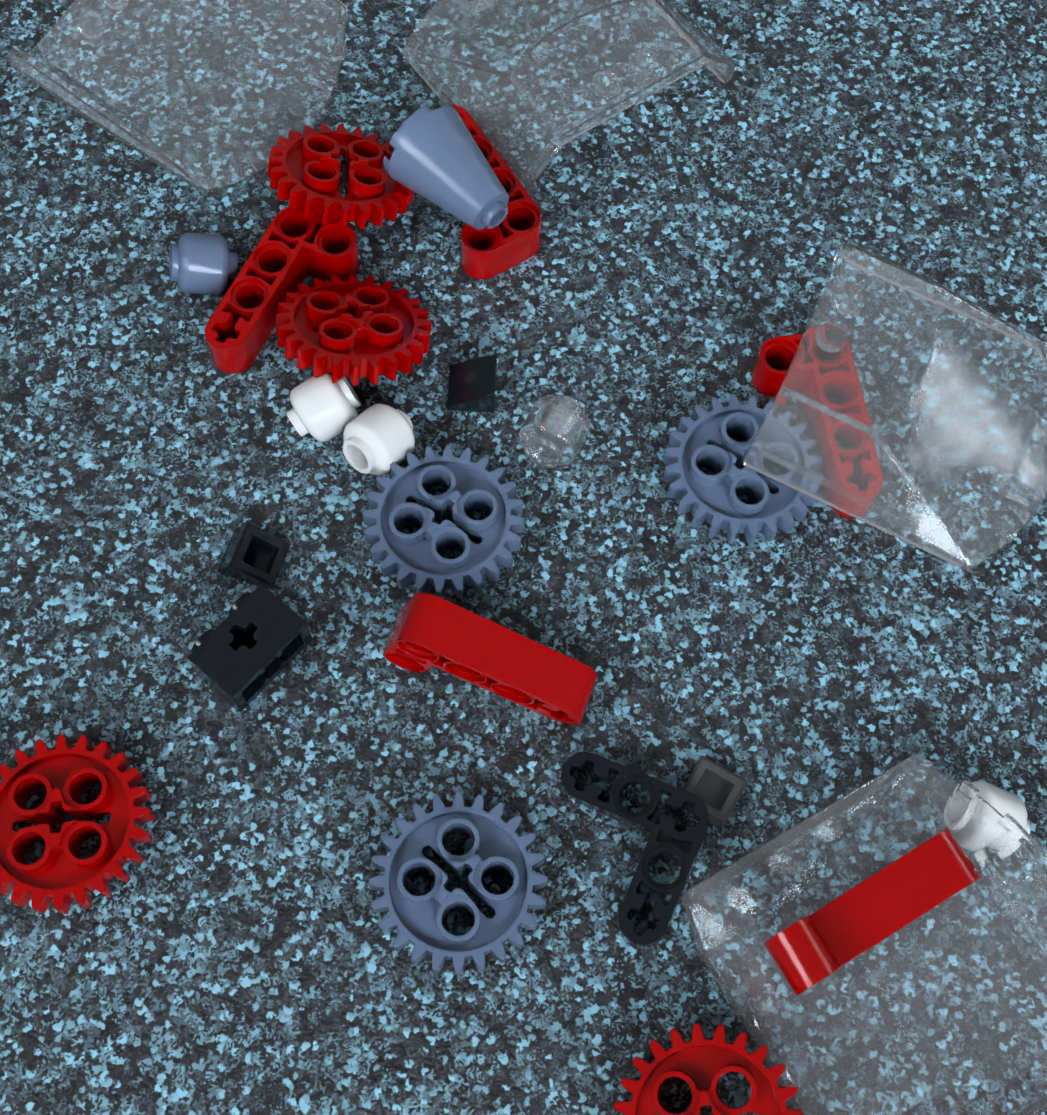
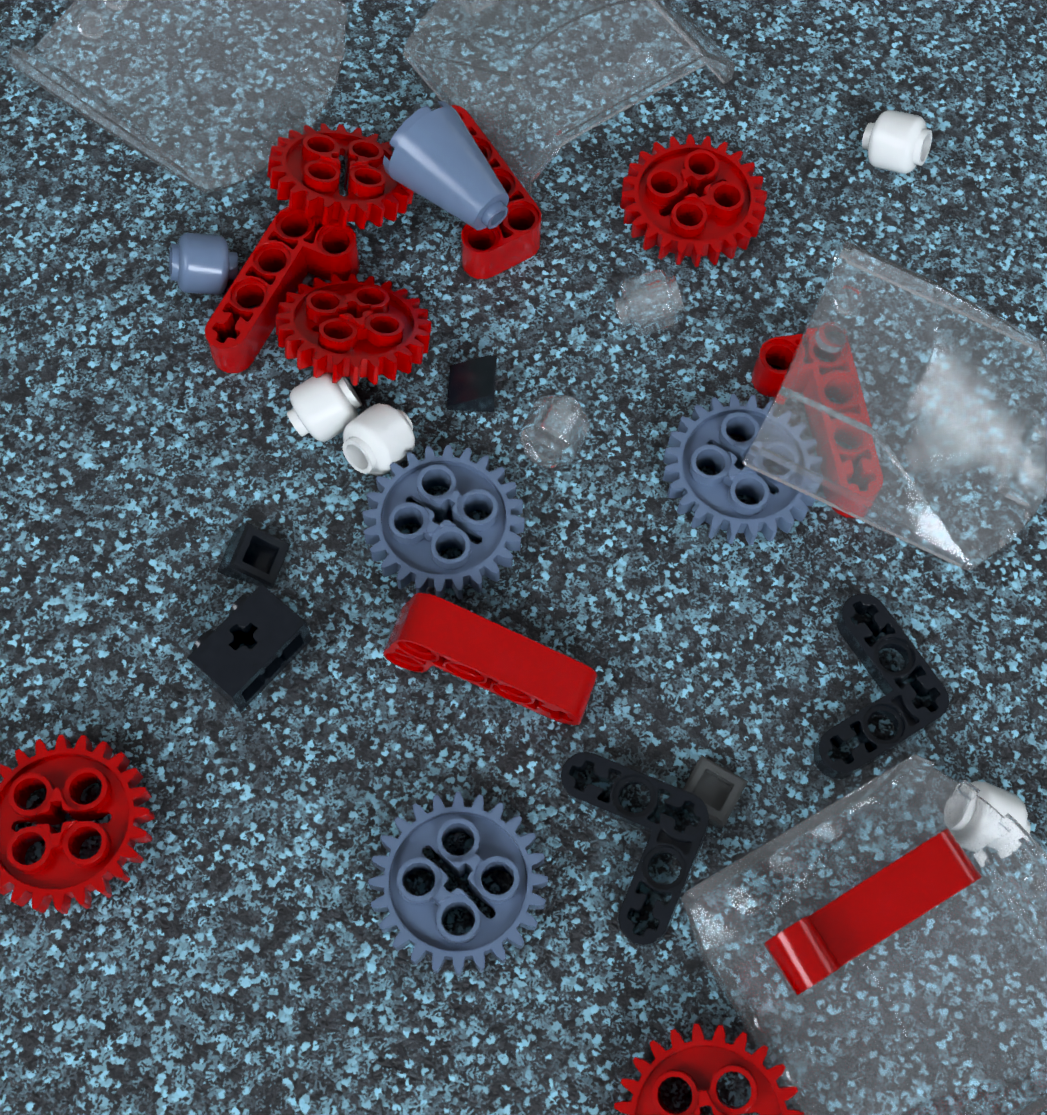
(649, 302): none -> clear head
(696, 189): none -> red gear
(896, 703): none -> black beam
(897, 141): none -> white head

